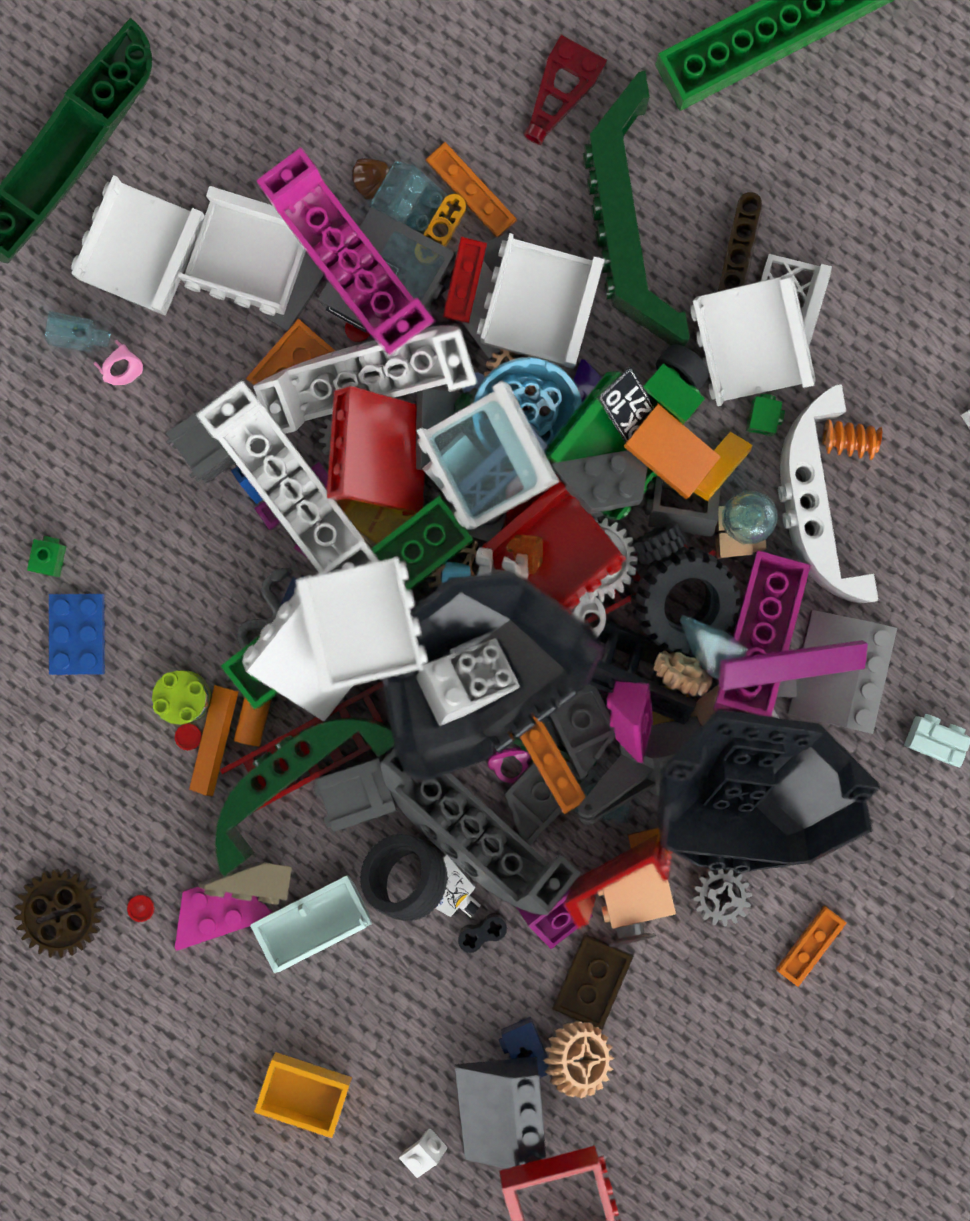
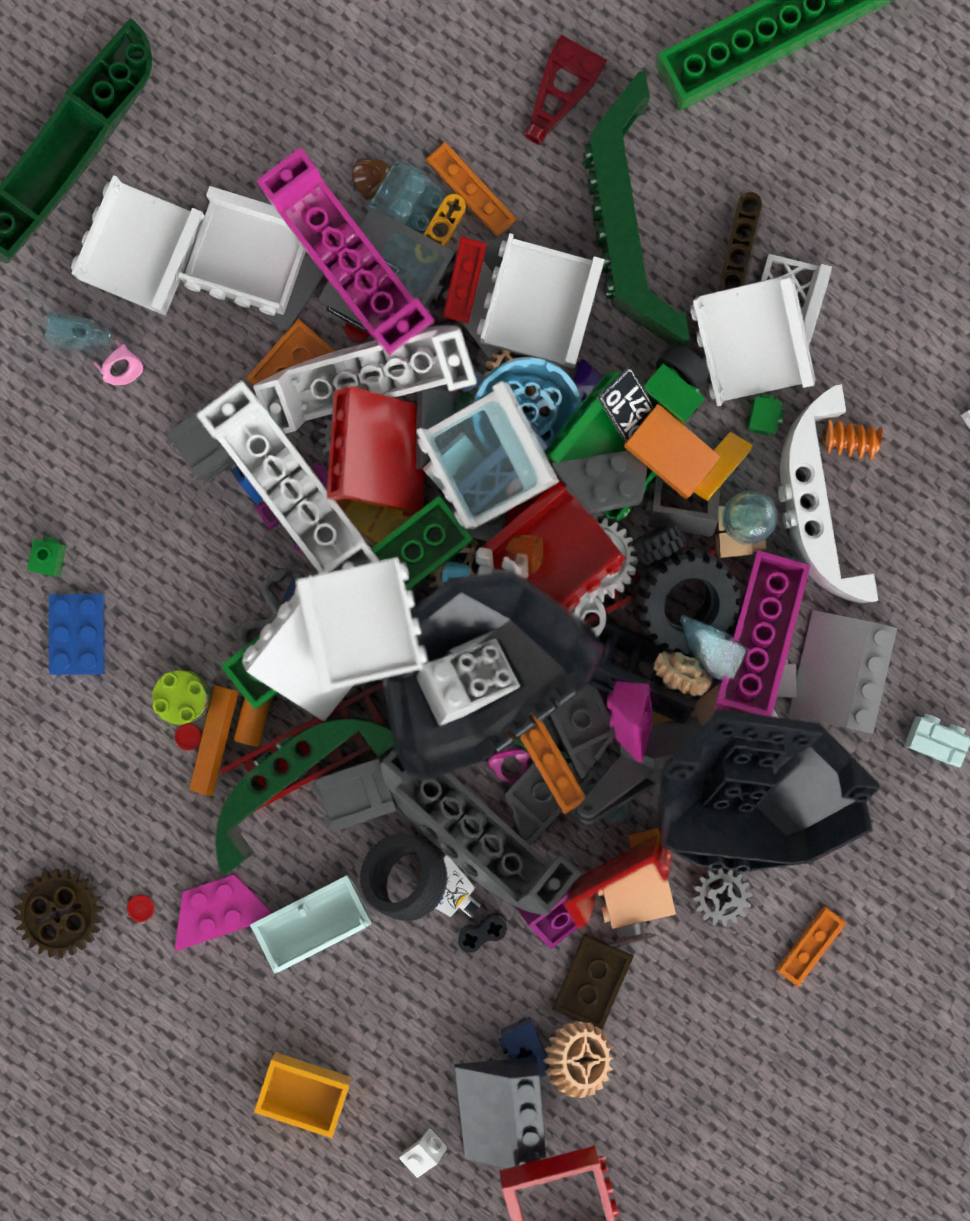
(256, 879): dark tan slope -> none
(792, 664): magenta tile -> none

